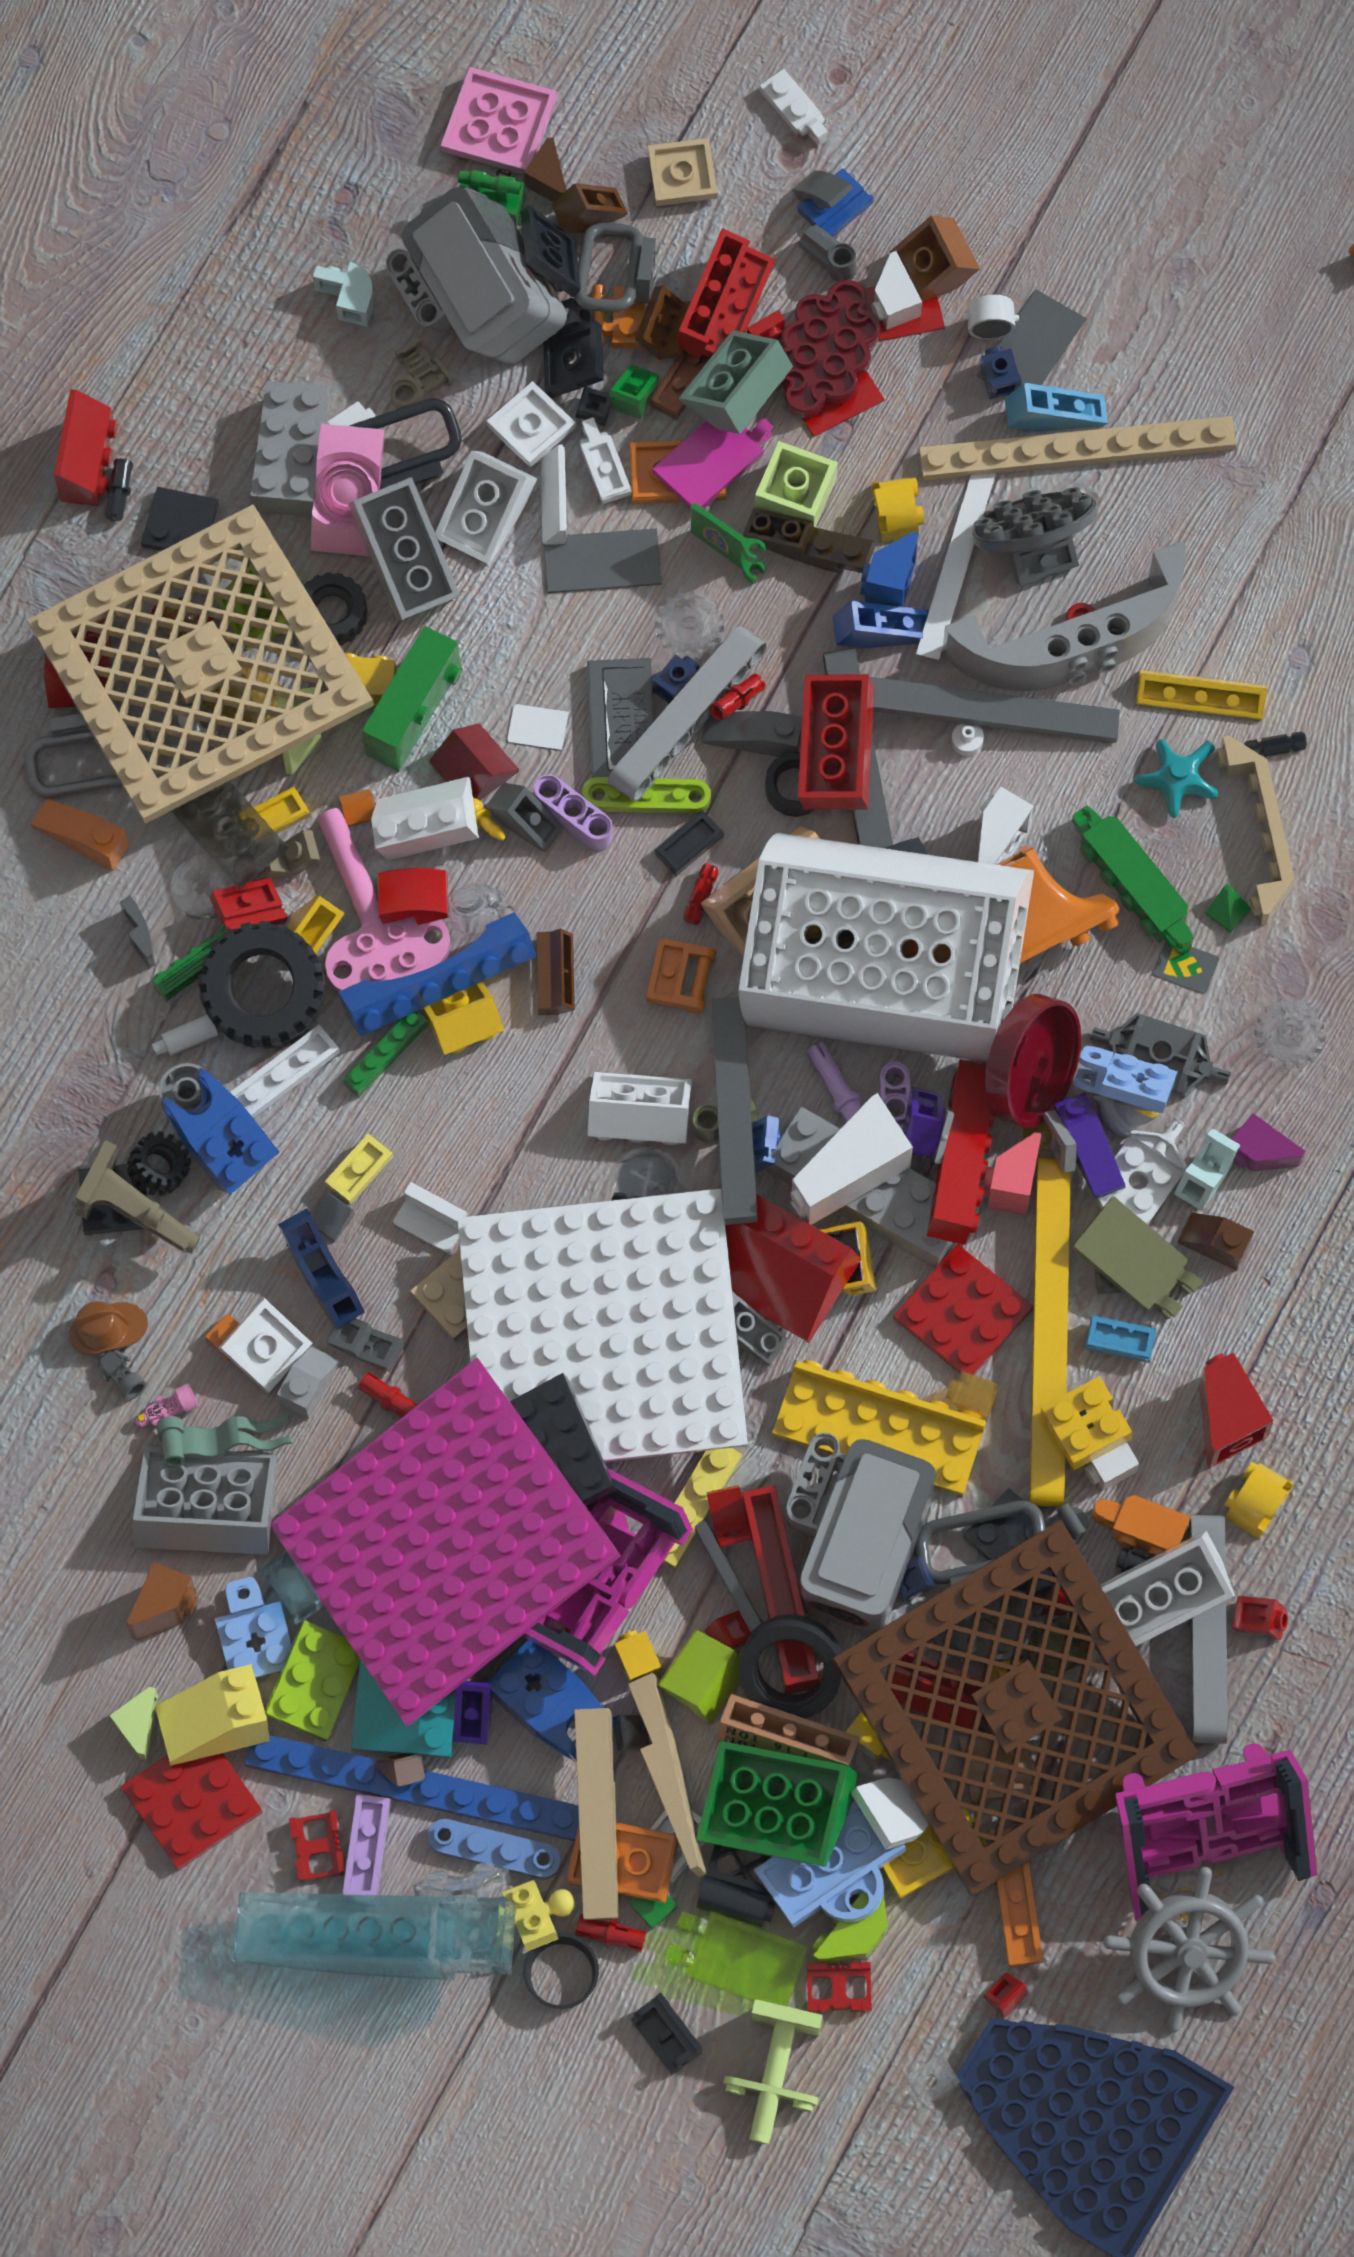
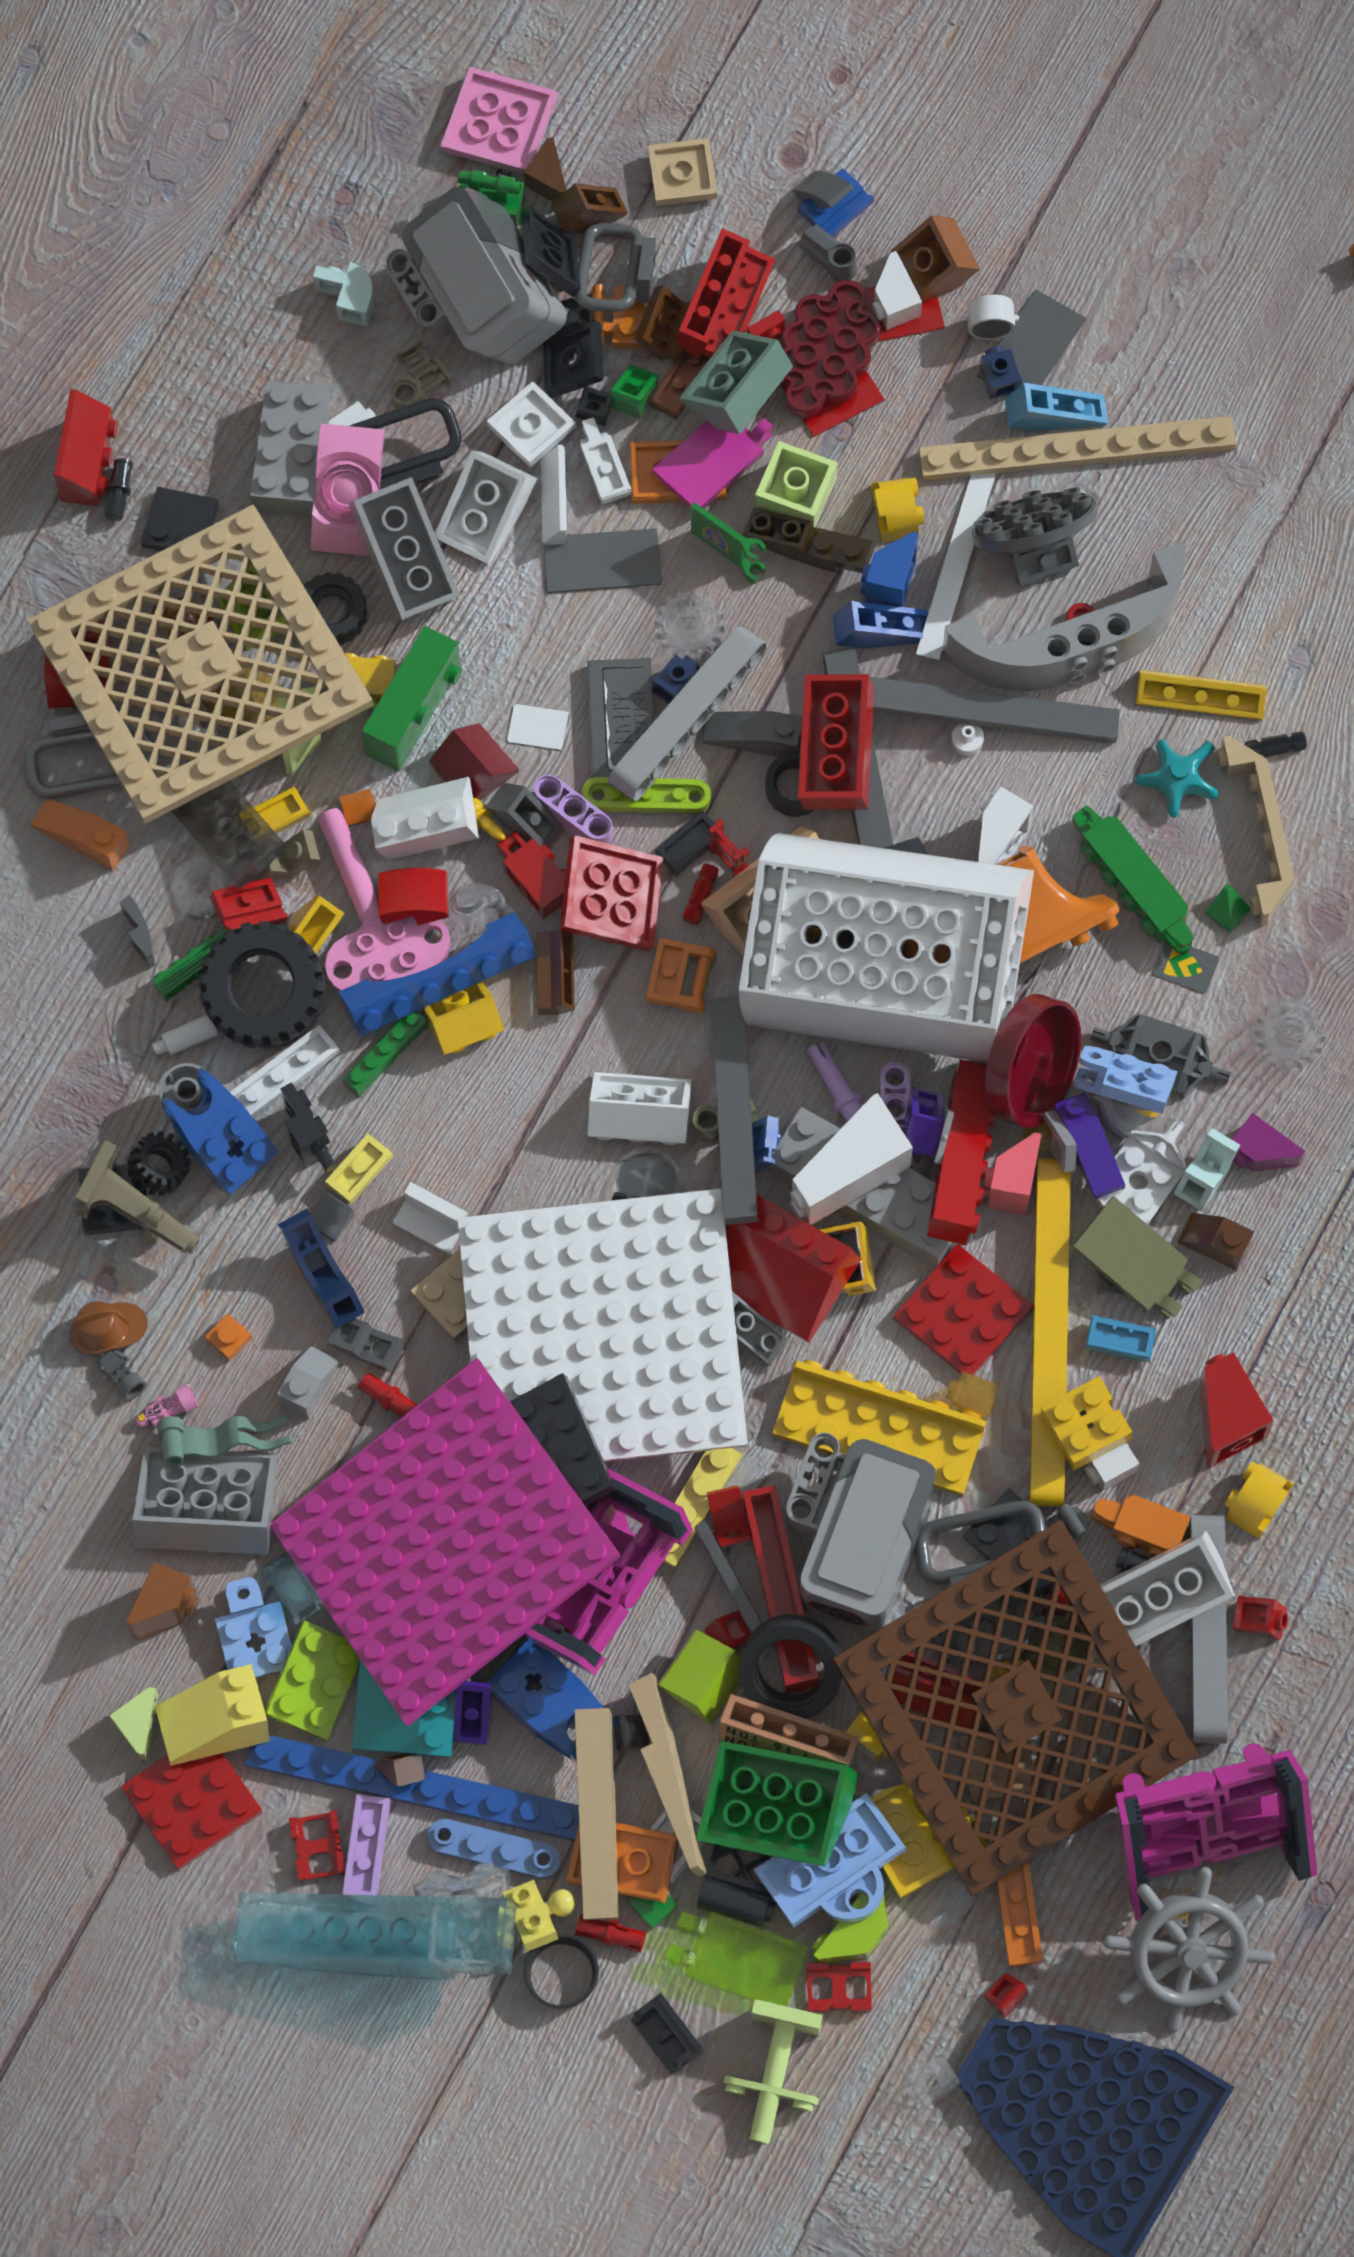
(265, 1345): white plate -> none
(305, 1132): none -> black plate
(533, 873): none -> red brick
(611, 893): none -> plate
(637, 1655): yellow brick -> none
(726, 849): none -> red piece
(737, 697): red pin -> none
(794, 106): white hinge -> none
(890, 1811): white tile -> none
(916, 1579): dark blue tile -> none

